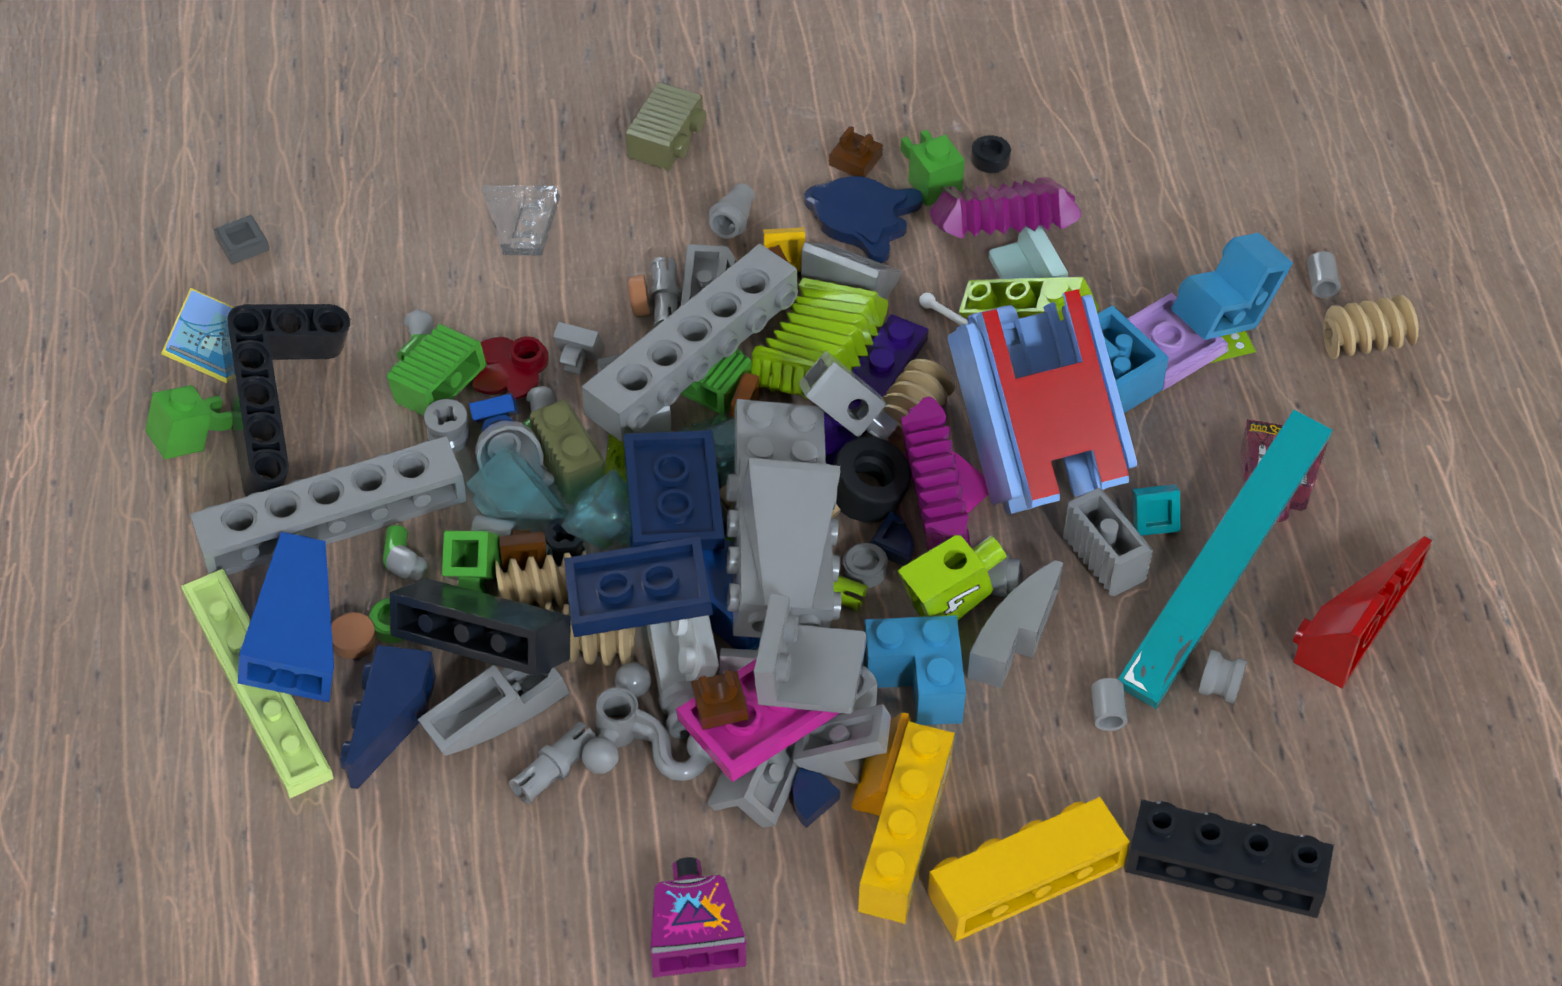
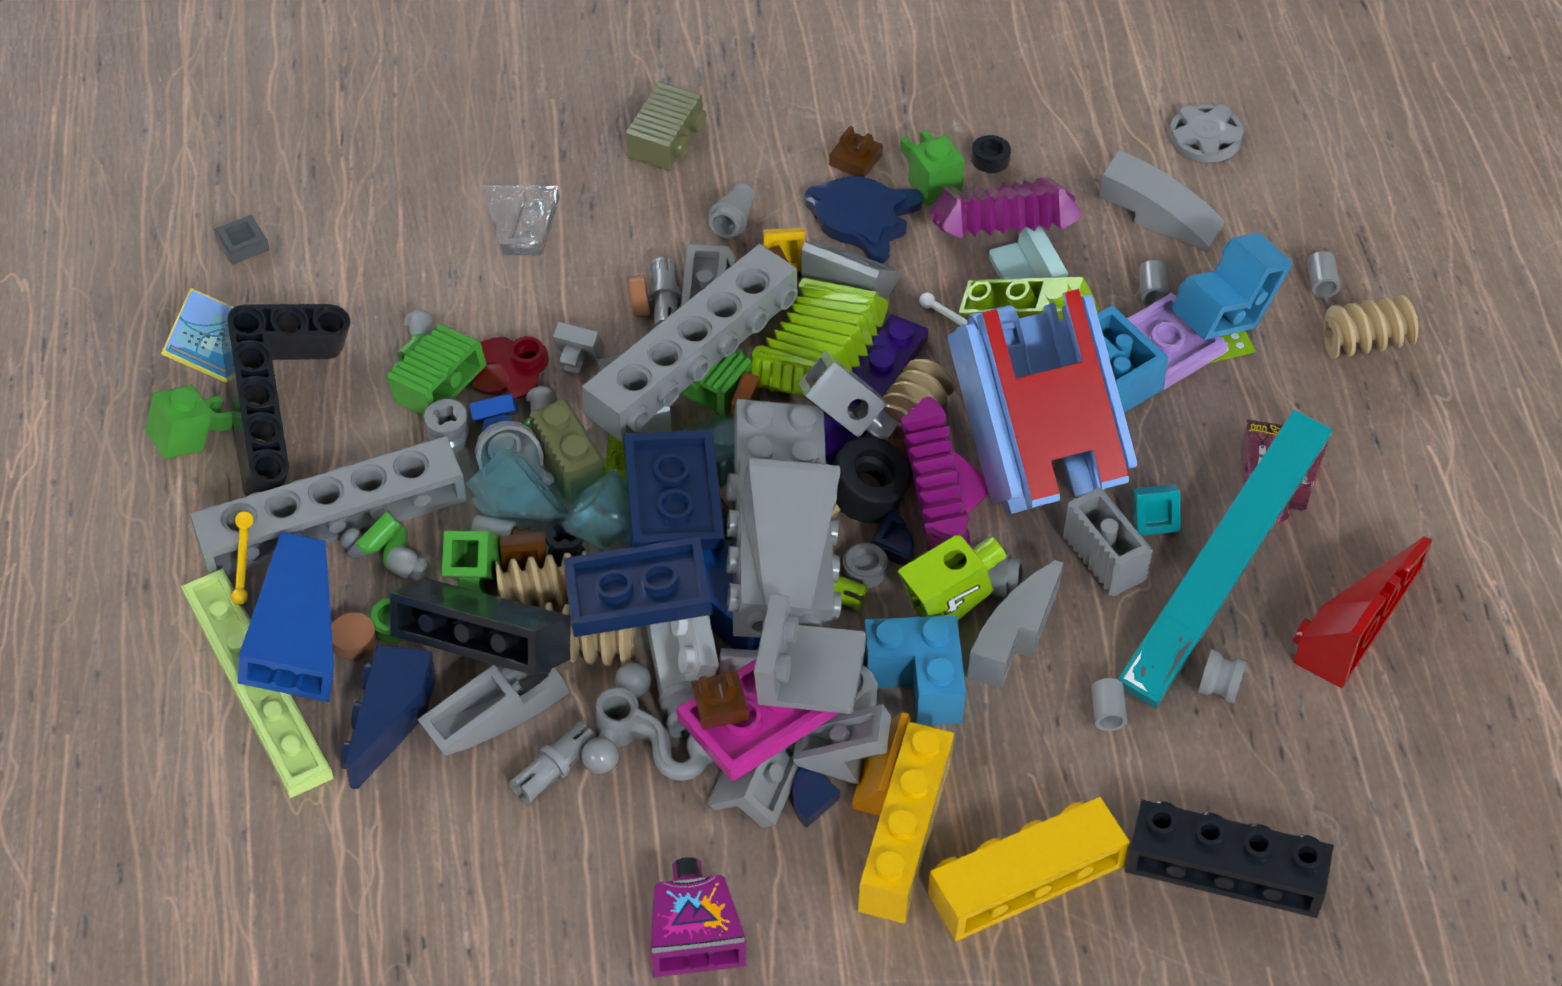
(244, 522): none -> yellow hinge
(373, 539): none -> bright green arm
(1153, 281): none -> light grey hinge
(1160, 201): none -> light grey slope
(1207, 129): none -> light grey wheel

